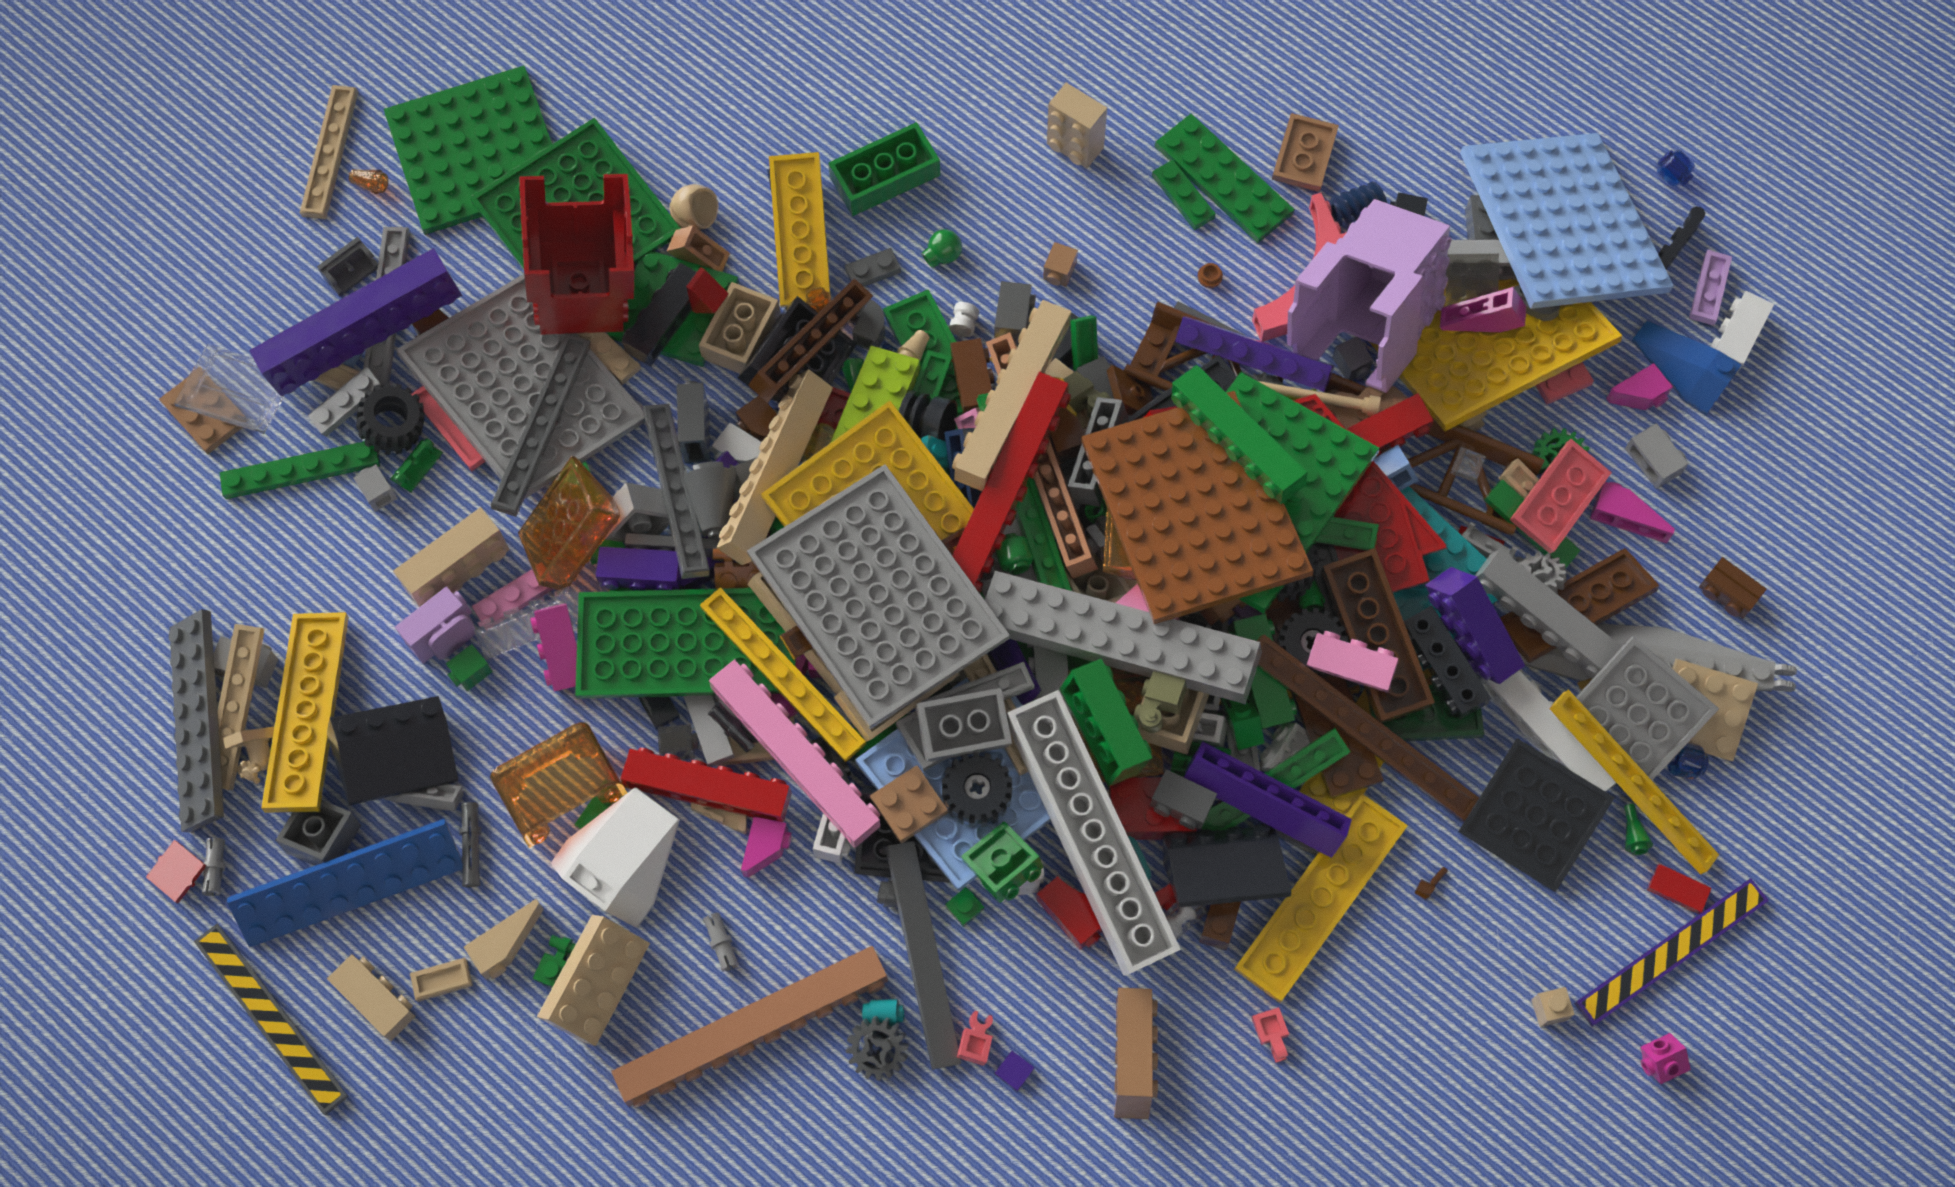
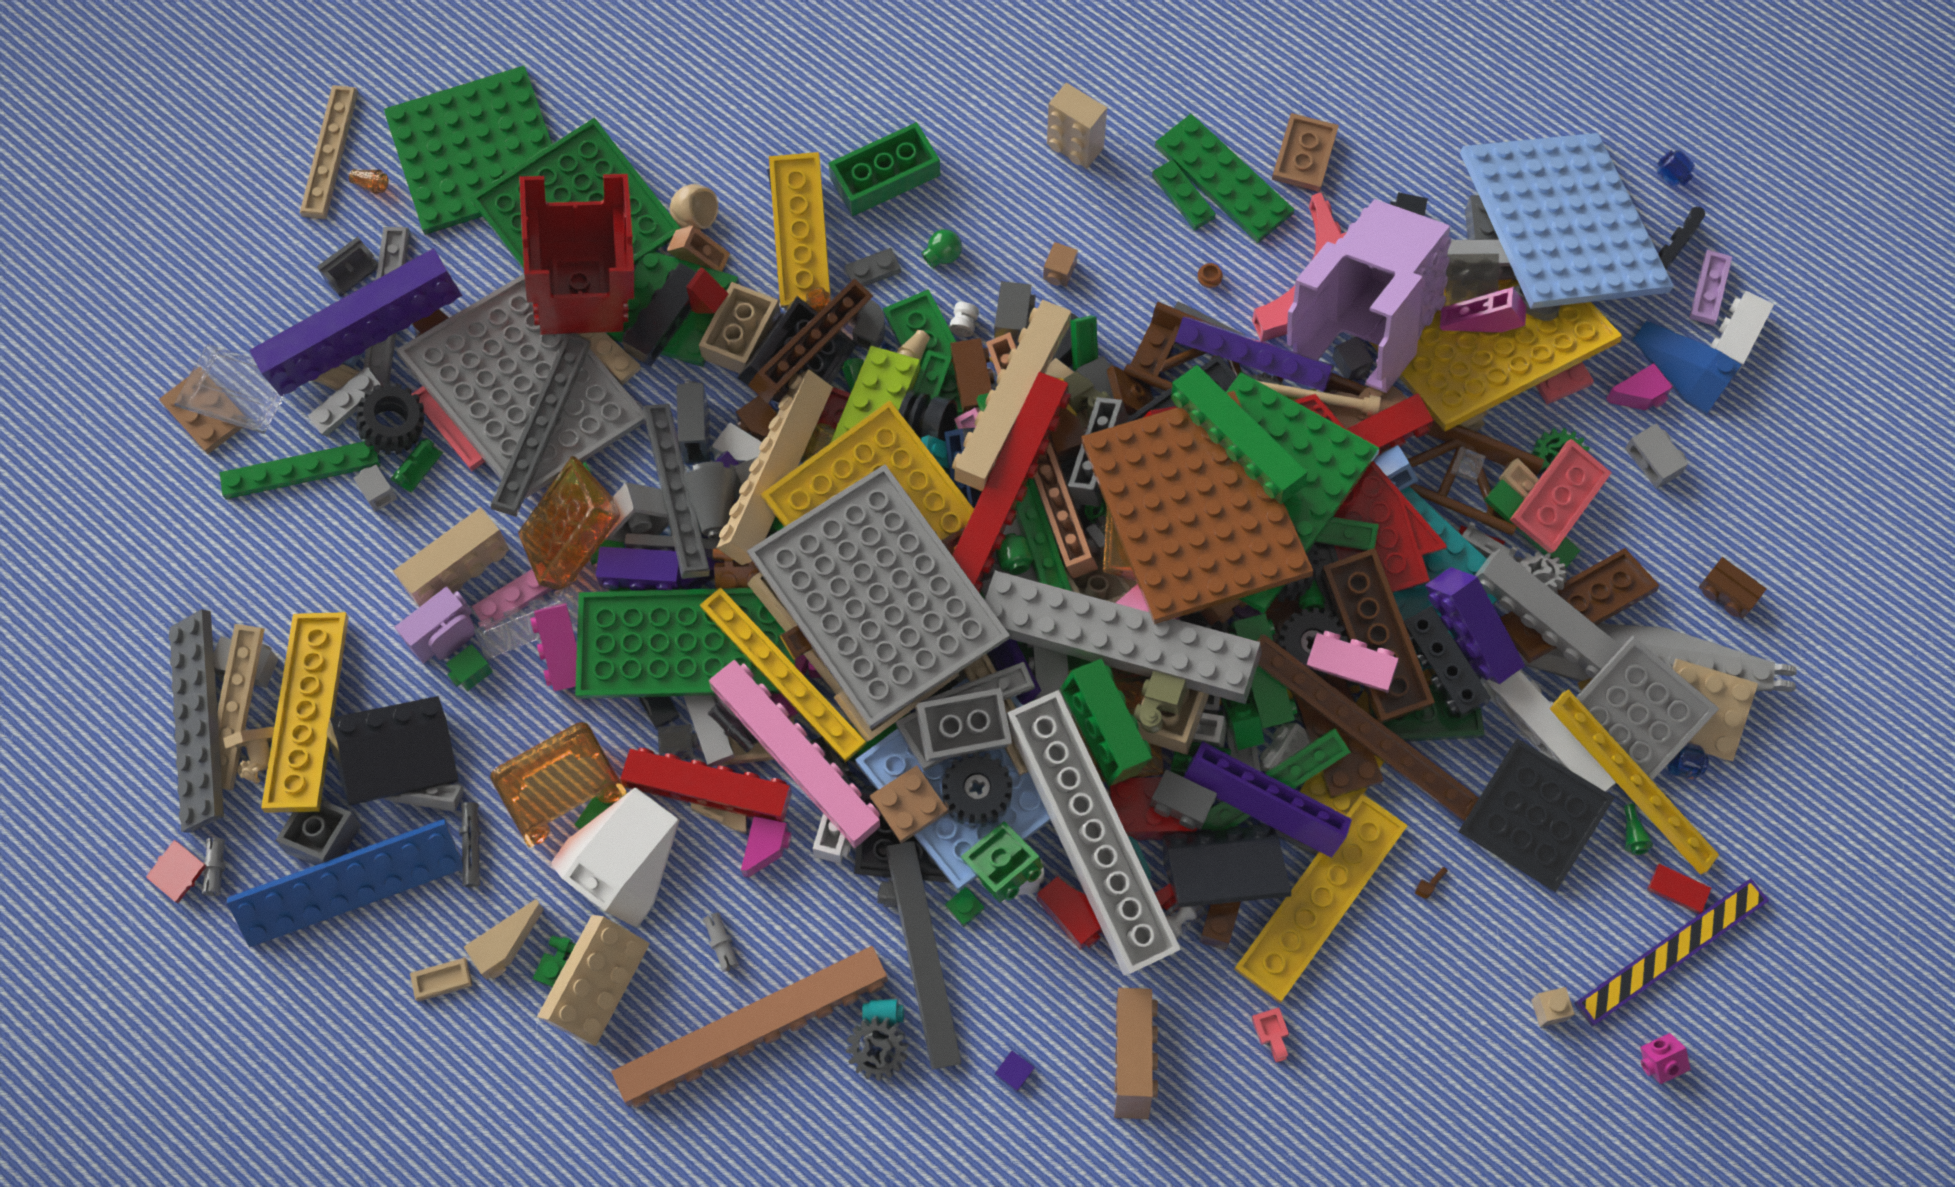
(271, 1019): tile -> none
(372, 996): tan brick -> none
(974, 1042): coral plate -> none
(1355, 201): dark blue piece -> none
(1626, 511): dark pink slope -> none

